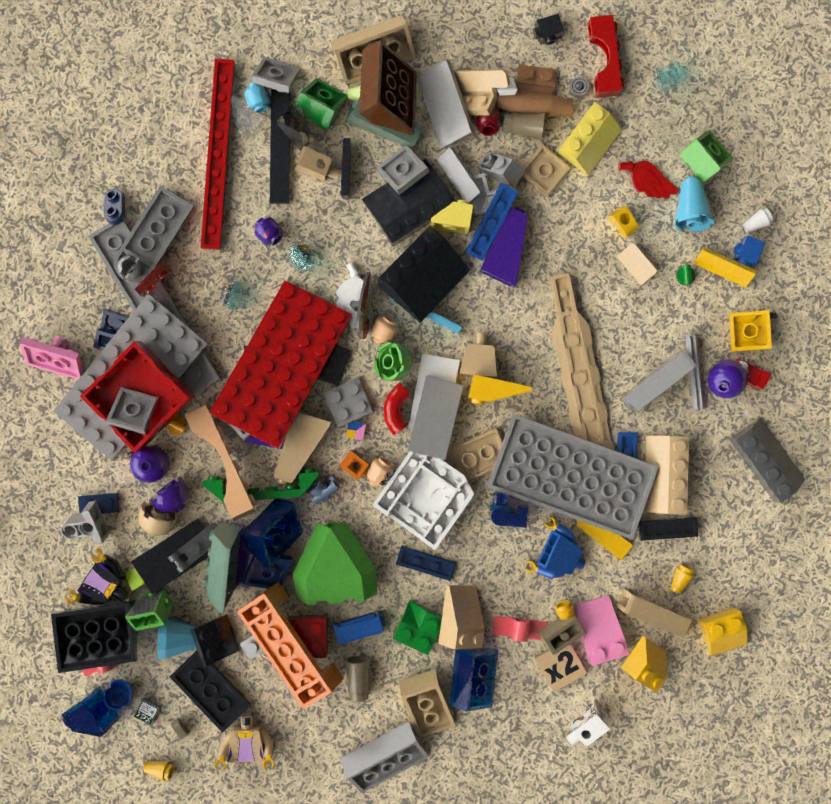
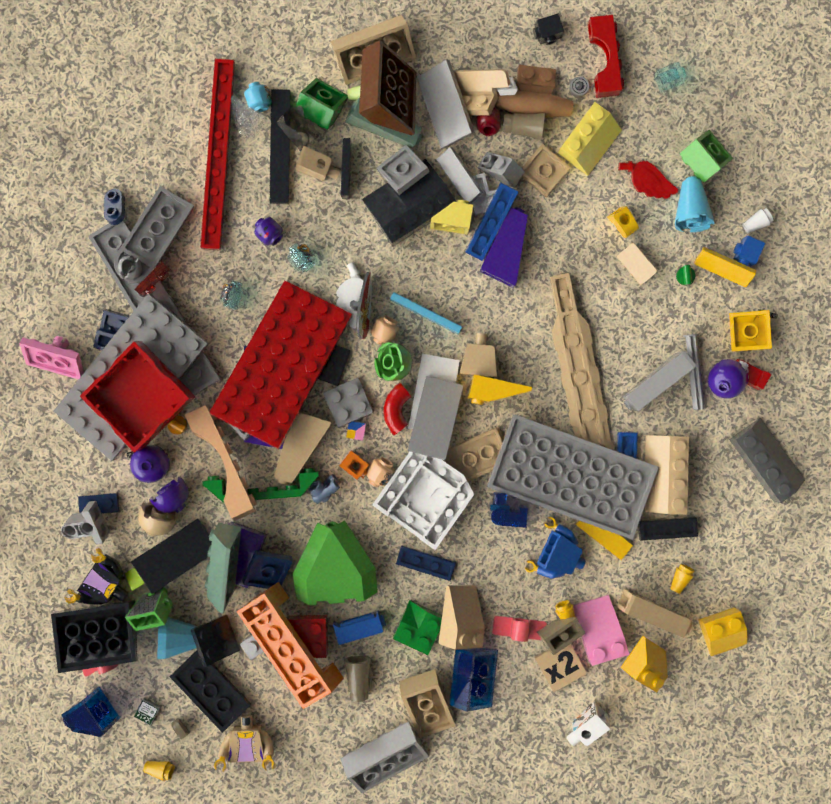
(118, 695): blue hair -> none
(132, 410): light grey tile -> none
(193, 549): dark grey plate -> none
(273, 531): clear blue slope -> none
(275, 75): light grey plate -> none
(423, 274): black slope -> none

